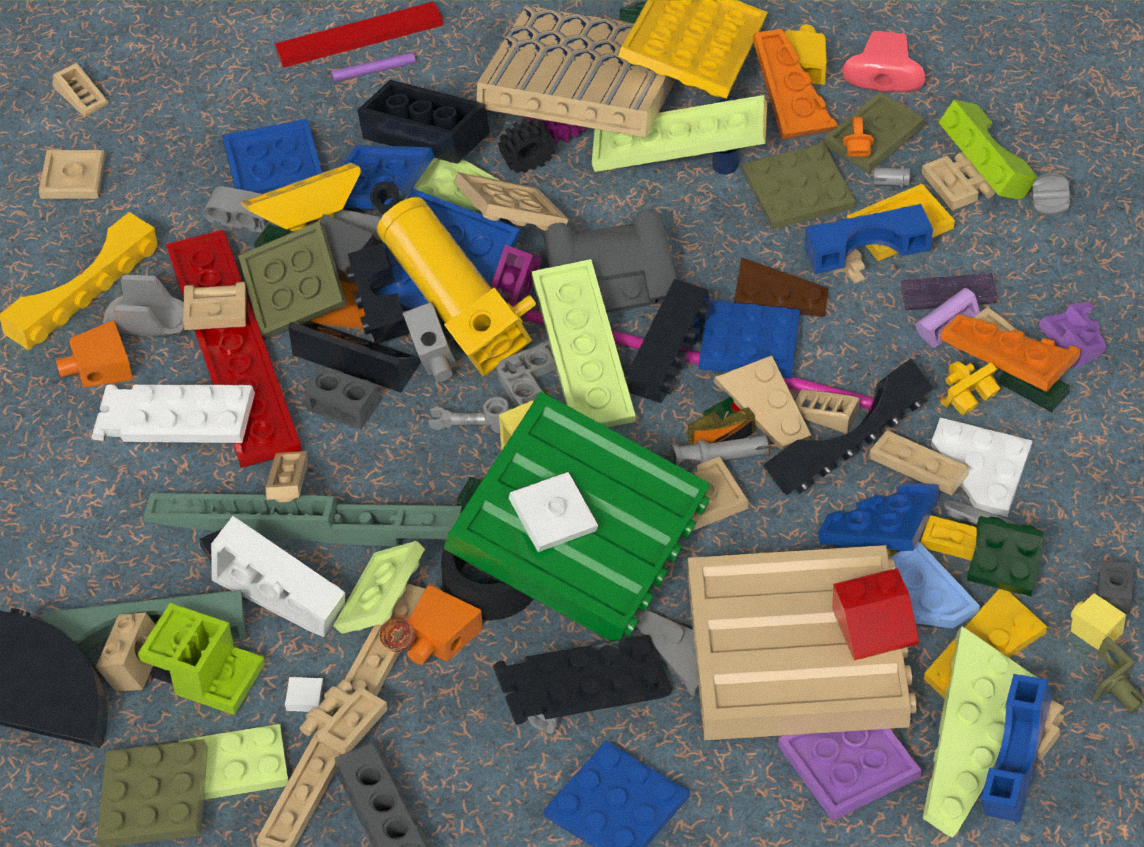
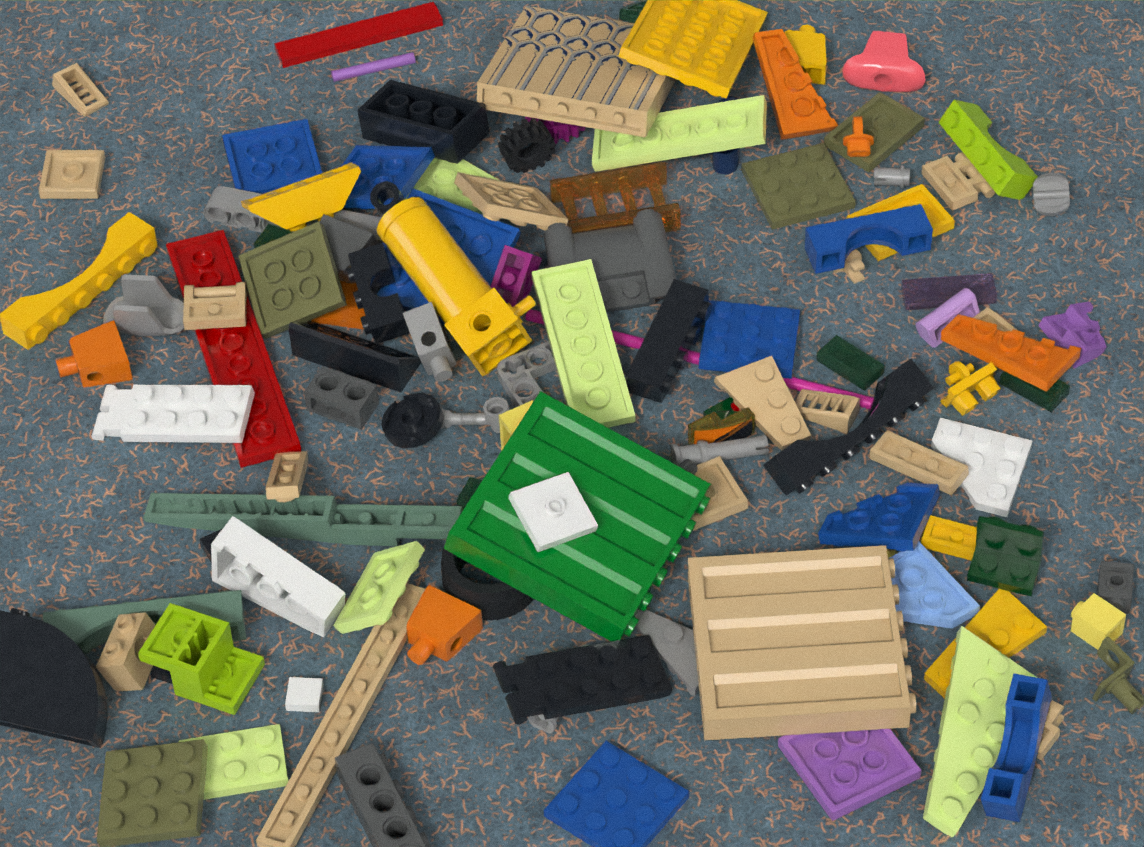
(350, 722): tan plate -> none
(397, 634): clear orange tile -> none
(412, 420): none -> black tile
(610, 182): none -> clear orange fence
(774, 288): reddish brown wing -> none
(850, 362): none -> clear green plate
(875, 614): red slope -> none
(963, 511): light grey piece -> none

